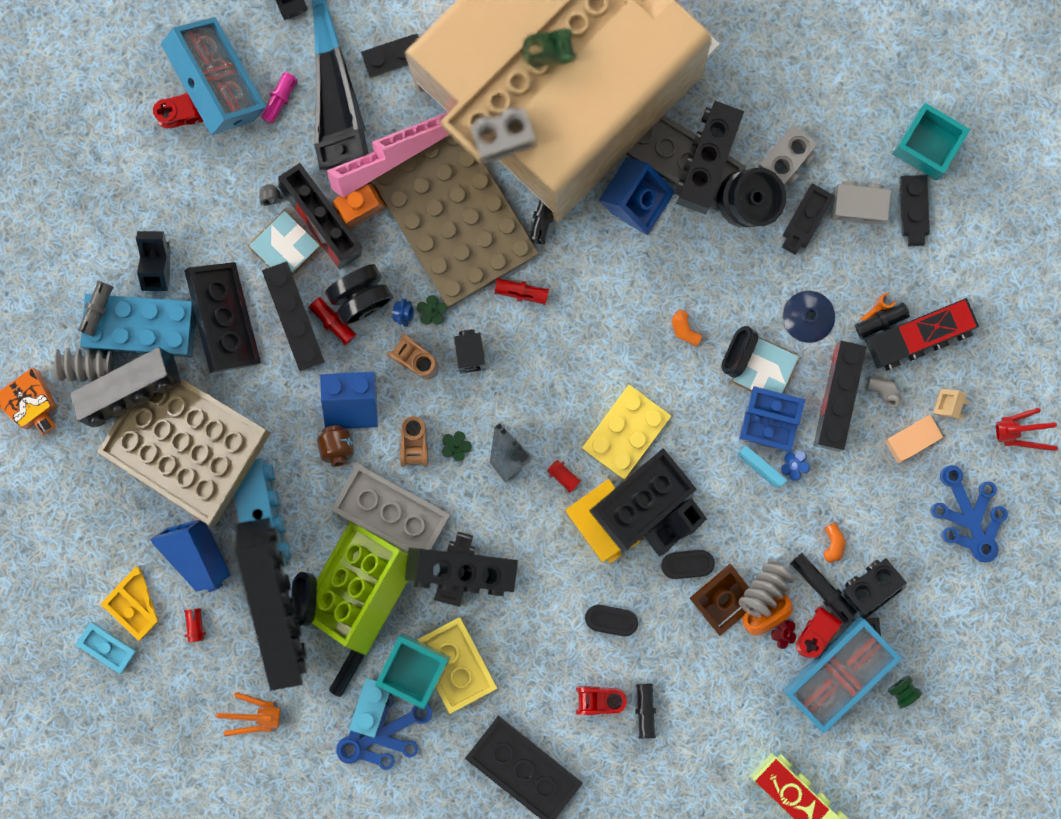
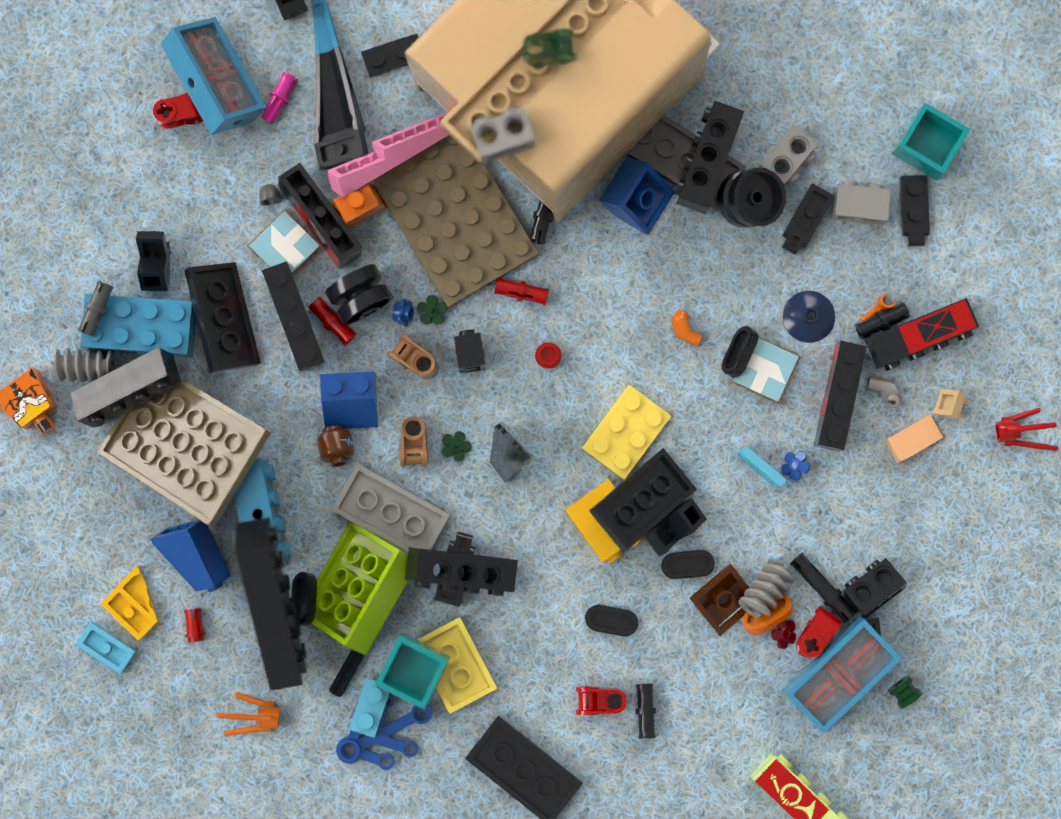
(548, 355): none -> red plate
(563, 475): red pin -> none
(771, 419): blue slope -> none
(837, 544): orange arm -> none
(971, 517): blue plant -> none

